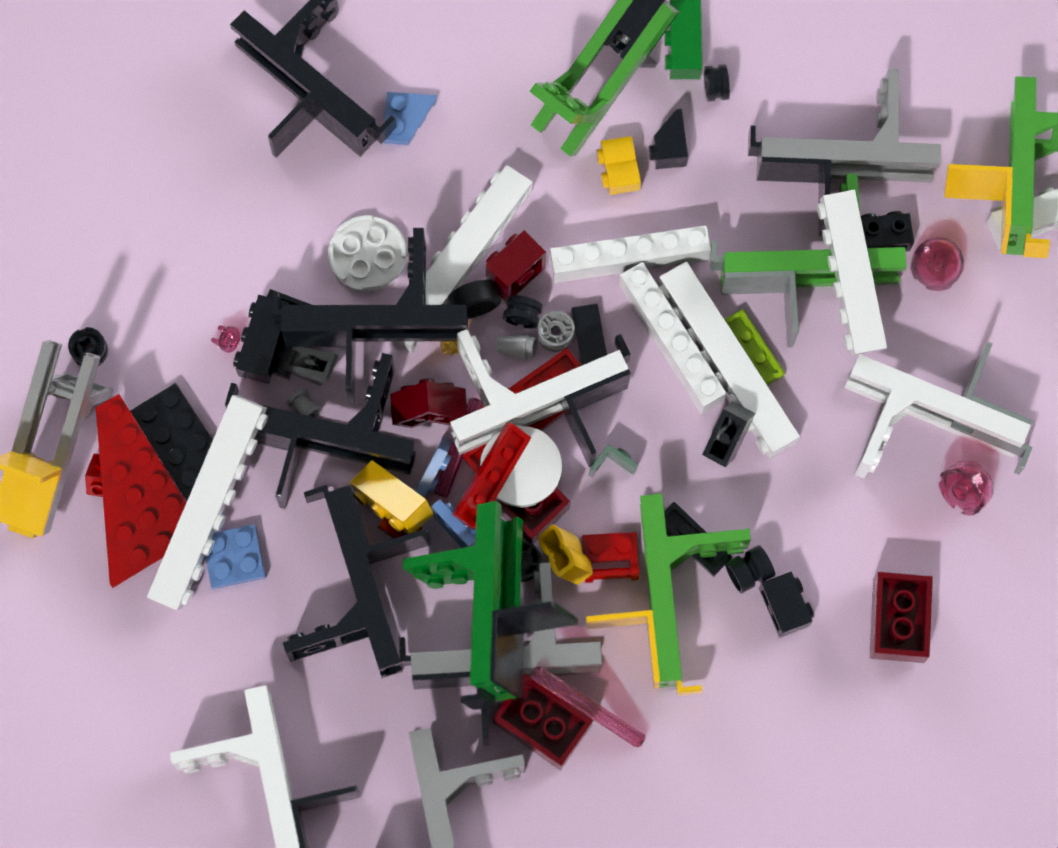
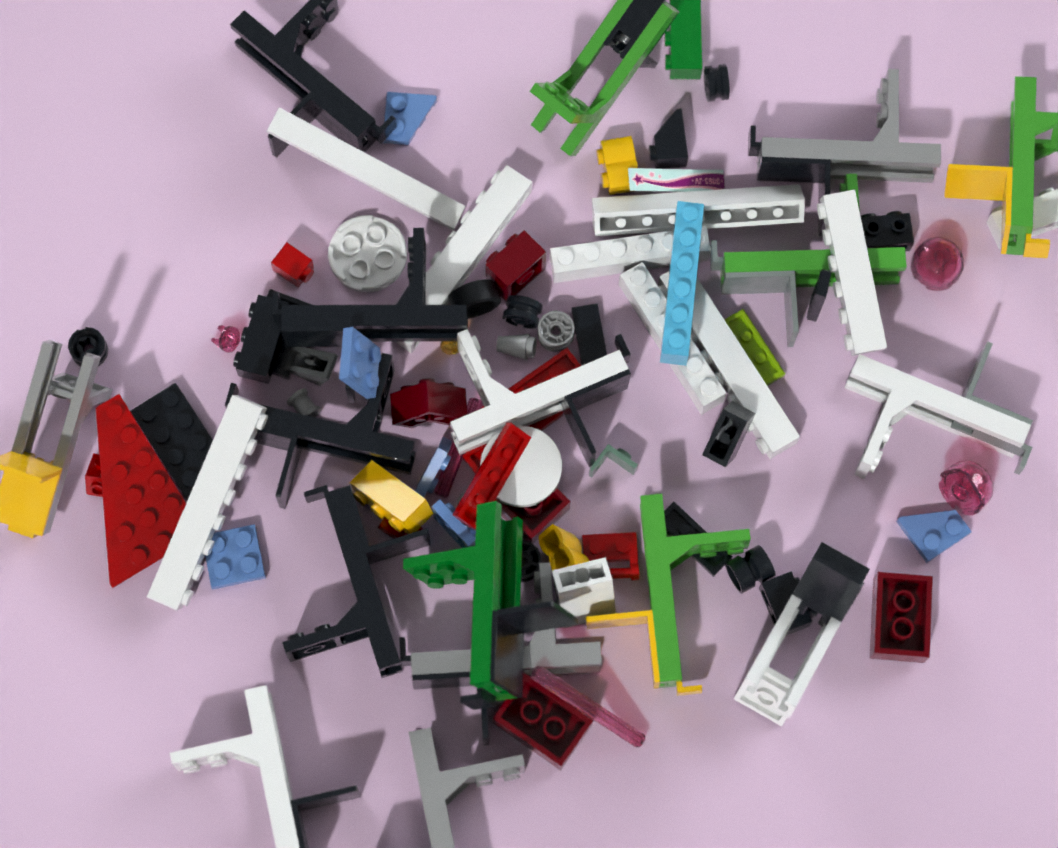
(293, 265): none -> red brick
(359, 363): none -> medium blue plate
(365, 168): none -> white tile
(585, 589): none -> white brick
(675, 179): none -> sticker
(681, 283): none -> medium azure brick
(721, 209): none -> white brick
(818, 295): none -> black tile
(826, 588): none -> piece
(934, 532): none -> medium blue wing

